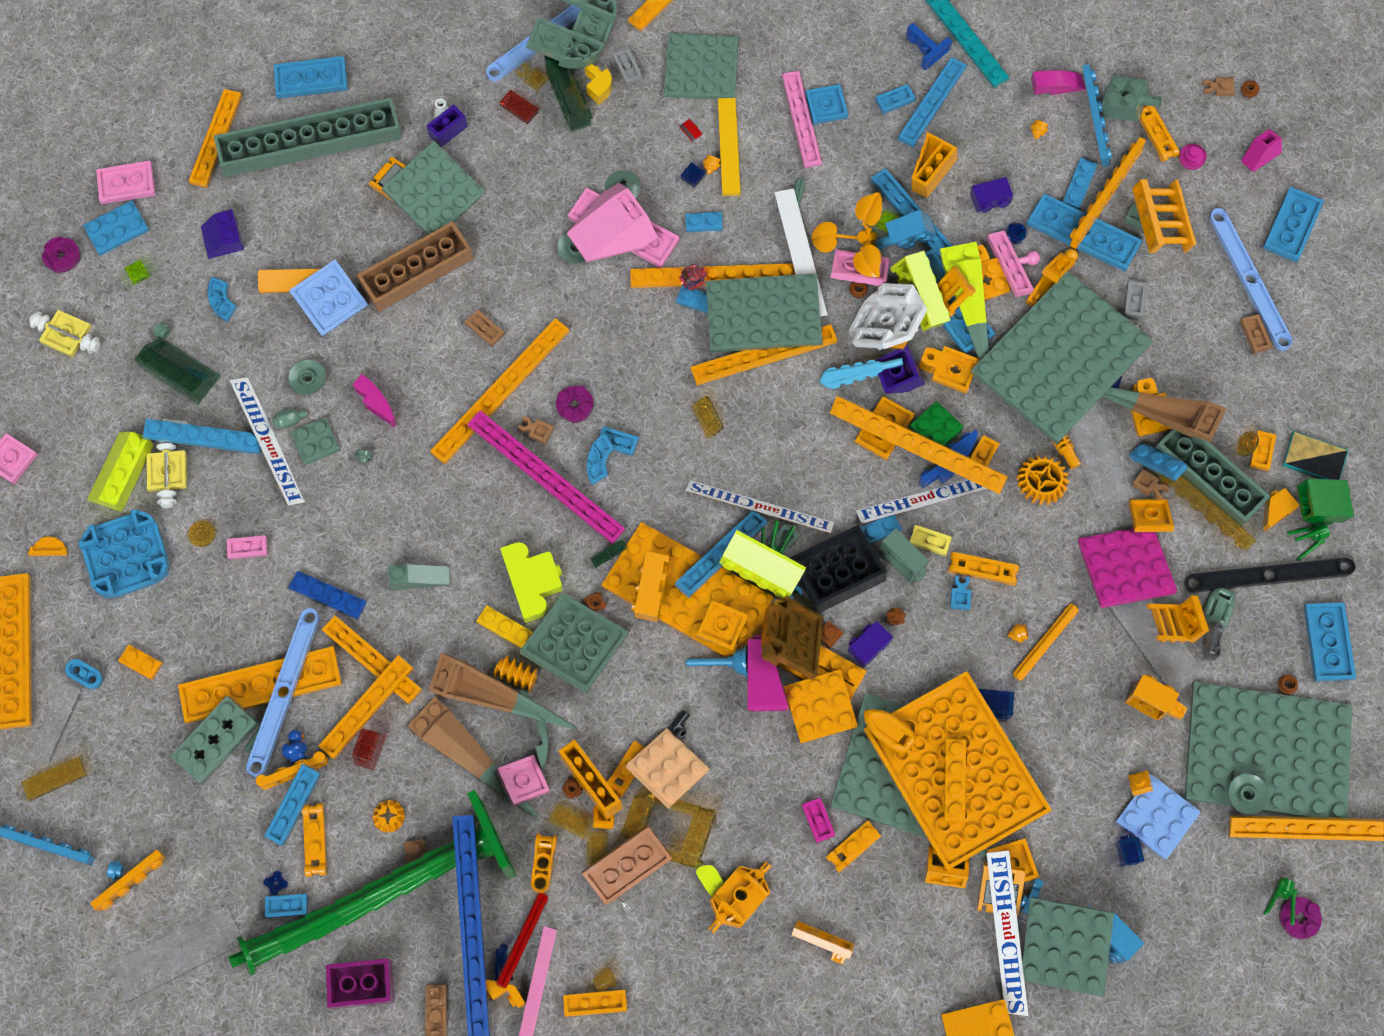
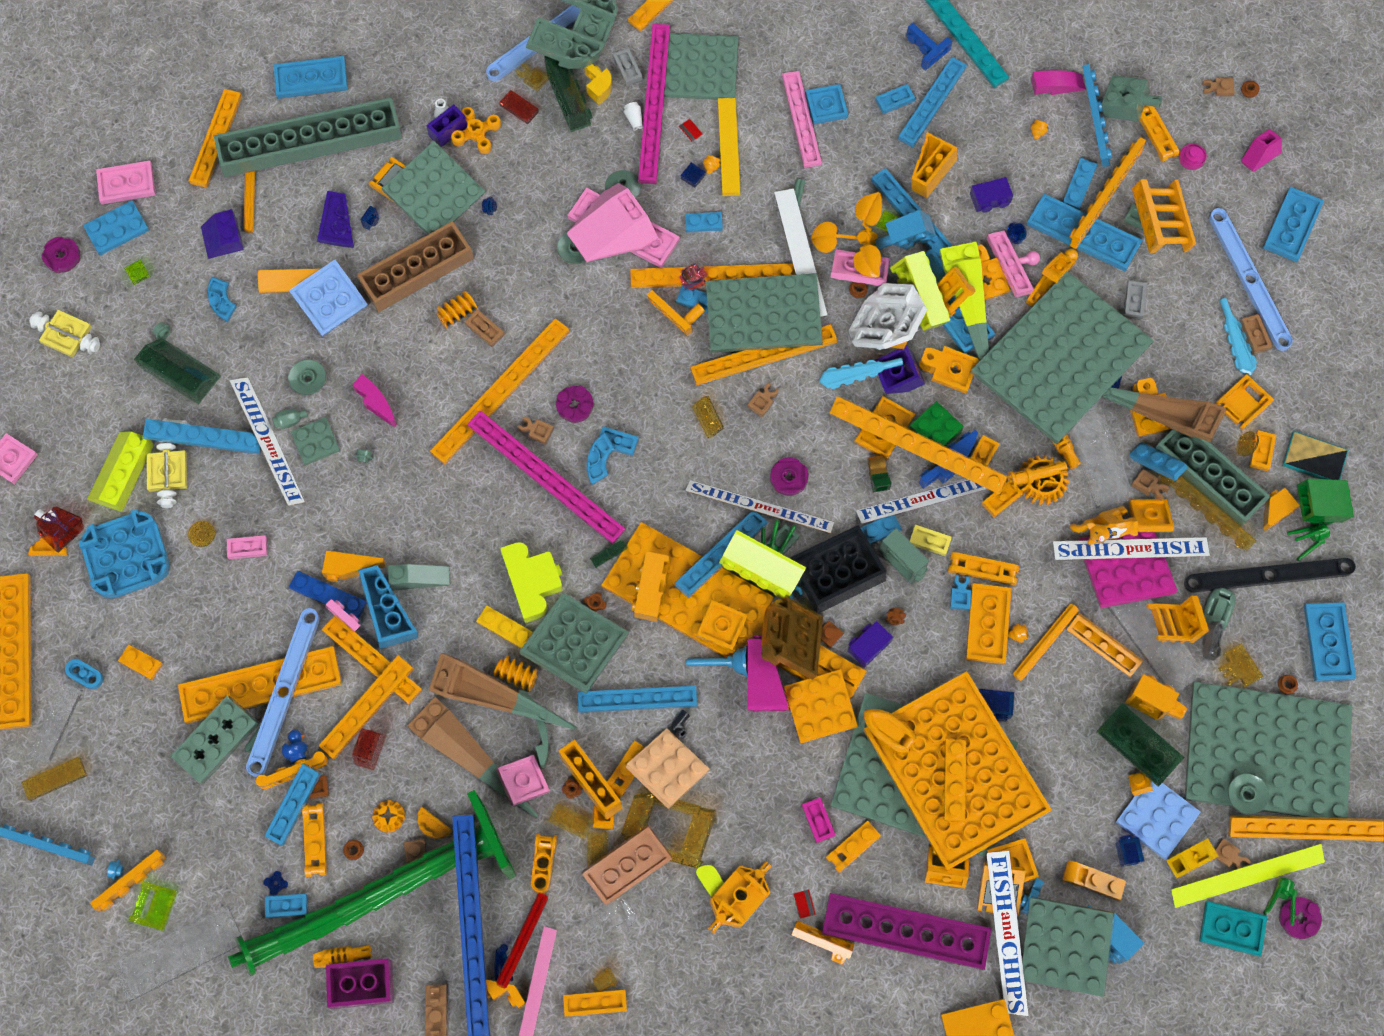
(58, 527): none -> clear red torso
(159, 908): none -> clear neon green plate
(249, 194): none -> light orange axle
(321, 788): none -> dark orange plate
(335, 222): none -> dark purple wing
(336, 609): none -> bright pink plate
(341, 955): none -> light orange hinge
(345, 566): none -> light orange slope
(360, 849): none -> dark orange plate
(370, 218): none -> clear blue plate
(387, 615): none -> dark azure wedge
(431, 825): none -> light orange tile
(455, 308): none -> light orange piece
(476, 130): none -> light orange gear
(489, 206): none -> clear blue plate
(633, 114): none -> white cone
(637, 699): none -> dark azure plate
(654, 104): none -> dark pink plate
(684, 323): none -> light orange piece
(762, 401): none -> medium nougat plate
(792, 466): none -> magenta plate
(804, 904): none -> red sticker
(878, 474): none -> leg
(916, 921): none -> magenta plate
(988, 624): none -> light orange plate
(998, 503): none -> light orange plate
(1029, 475): none -> light orange pin
(1094, 880): none -> light orange plate
(1105, 643): none -> light orange slope
(1108, 526): none -> light orange animal
(1131, 548): none -> white sticker
(1140, 744): none -> clear green slope
(1192, 858): none -> yellow brick
(1229, 854): none -> medium nougat plate
(1233, 928): none -> teal tile
(1240, 349): none -> medium azure sword
(1240, 667): none -> clear yellow hinge
(1241, 405): none -> light orange container
(1248, 875): none -> neon yellow sticker

